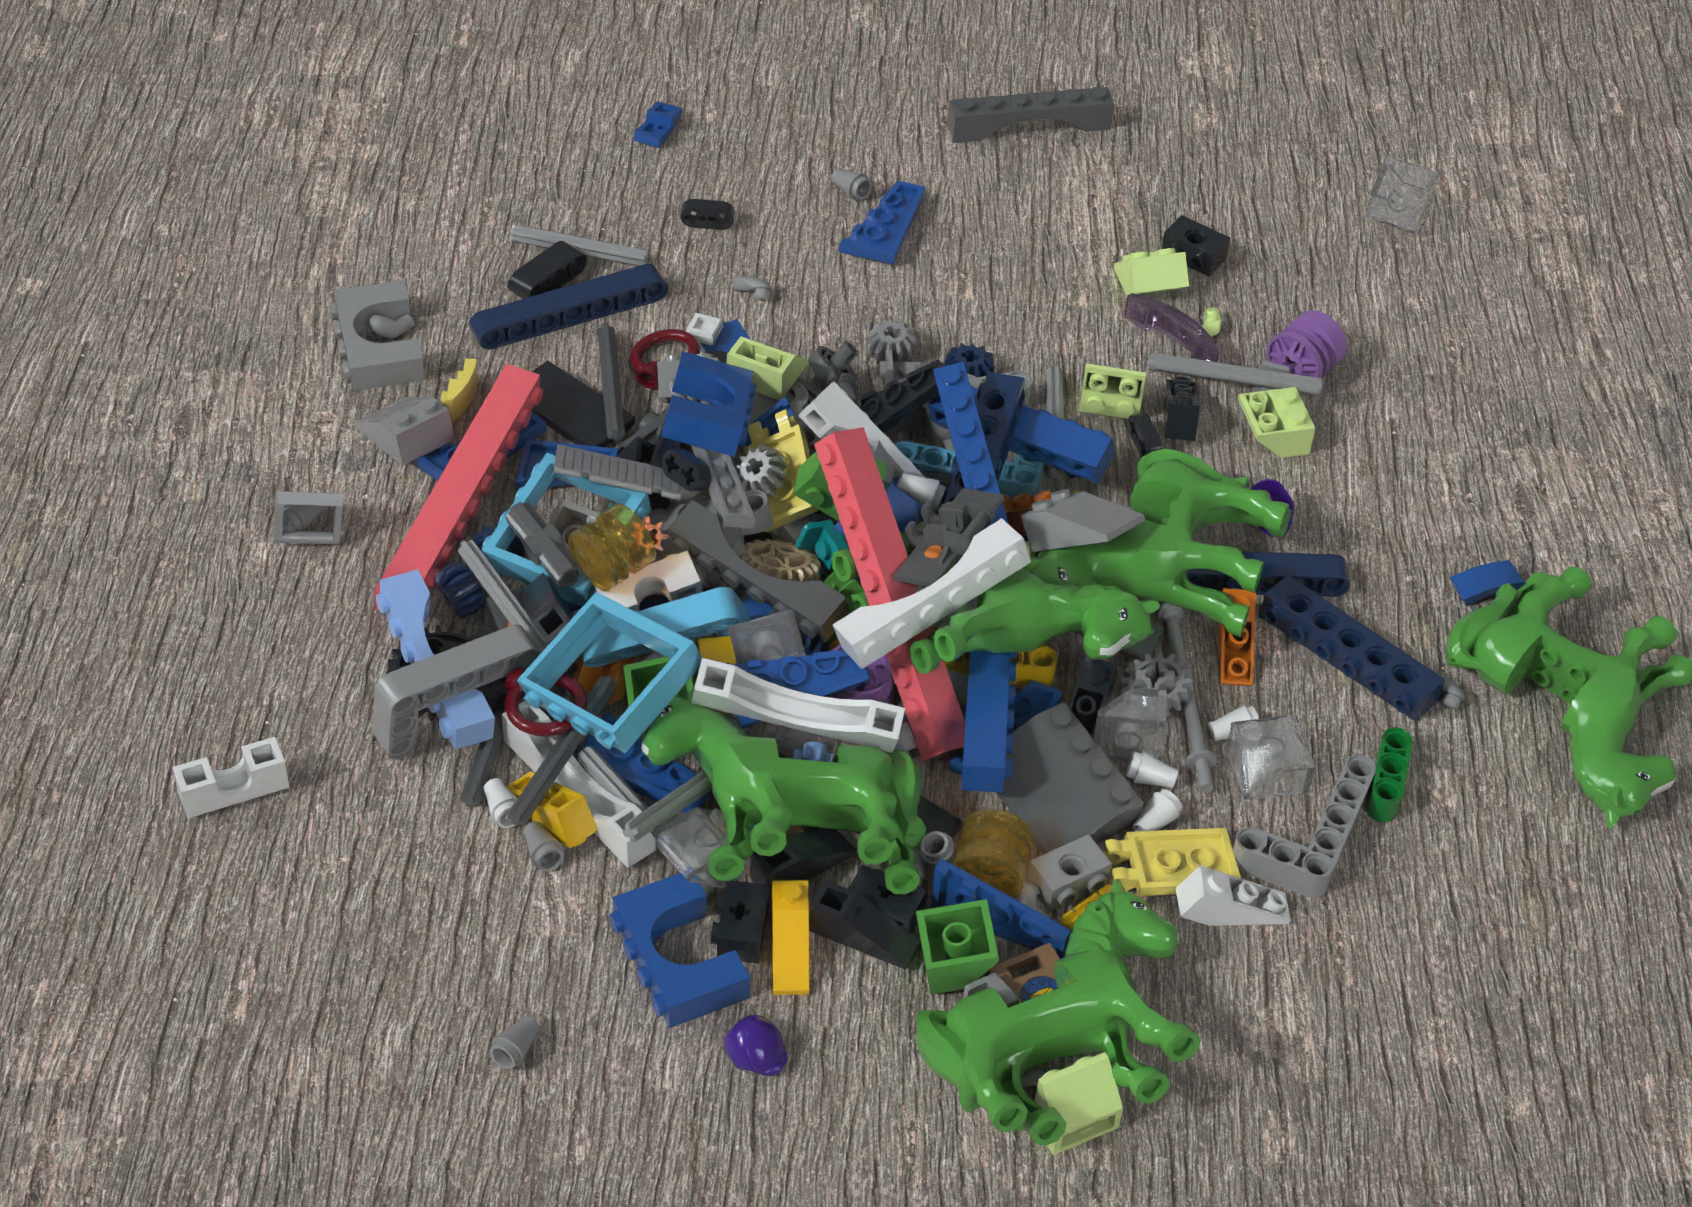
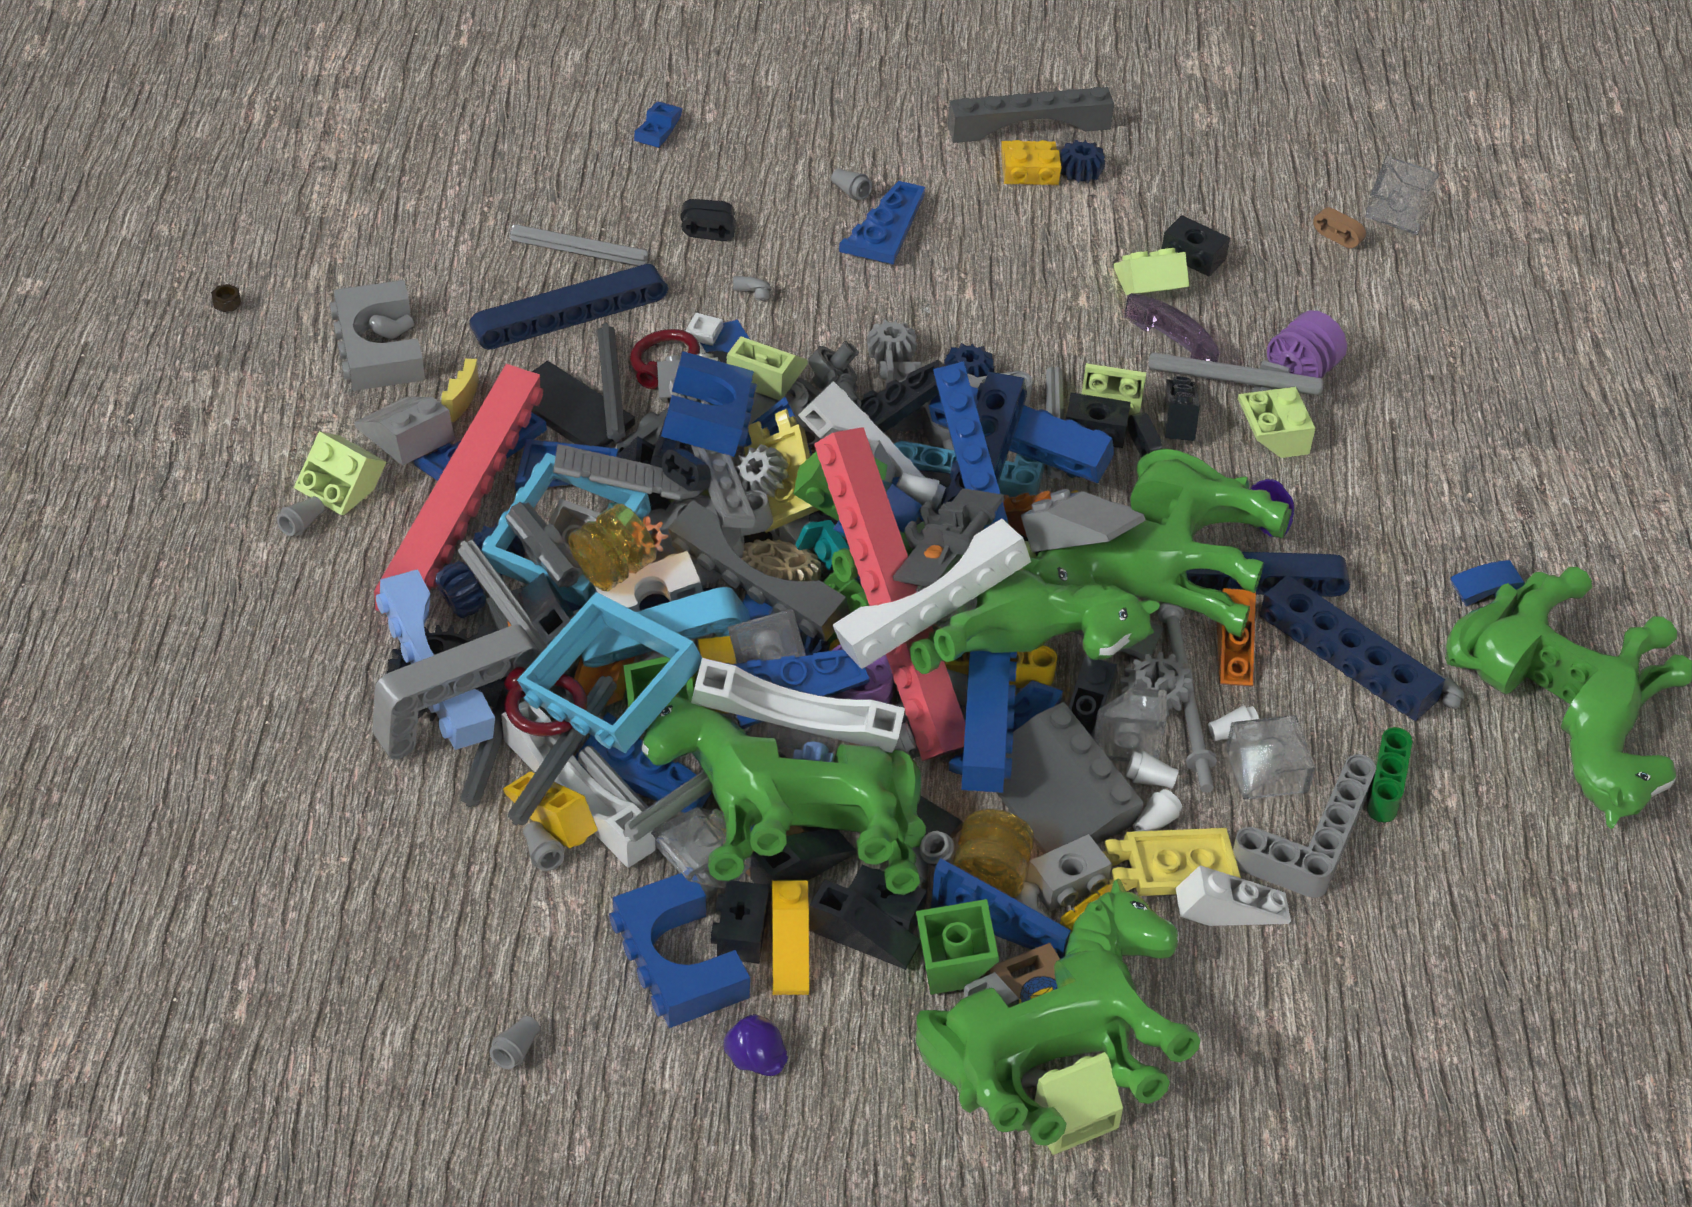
(226, 298): none -> dark brown tile
(256, 775): white arch -> none
(308, 499): light grey tile -> none
(339, 472): none -> yellowish green slope
(499, 801): white cone -> none
(548, 270): black beam -> none
(709, 225): none -> black beam
(1030, 162): none -> yellow plate
(1082, 161): none -> dark blue gear
(1100, 414): none -> black brick
(1212, 321): yellowish green arm -> none
(1339, 227): none -> medium nougat beam

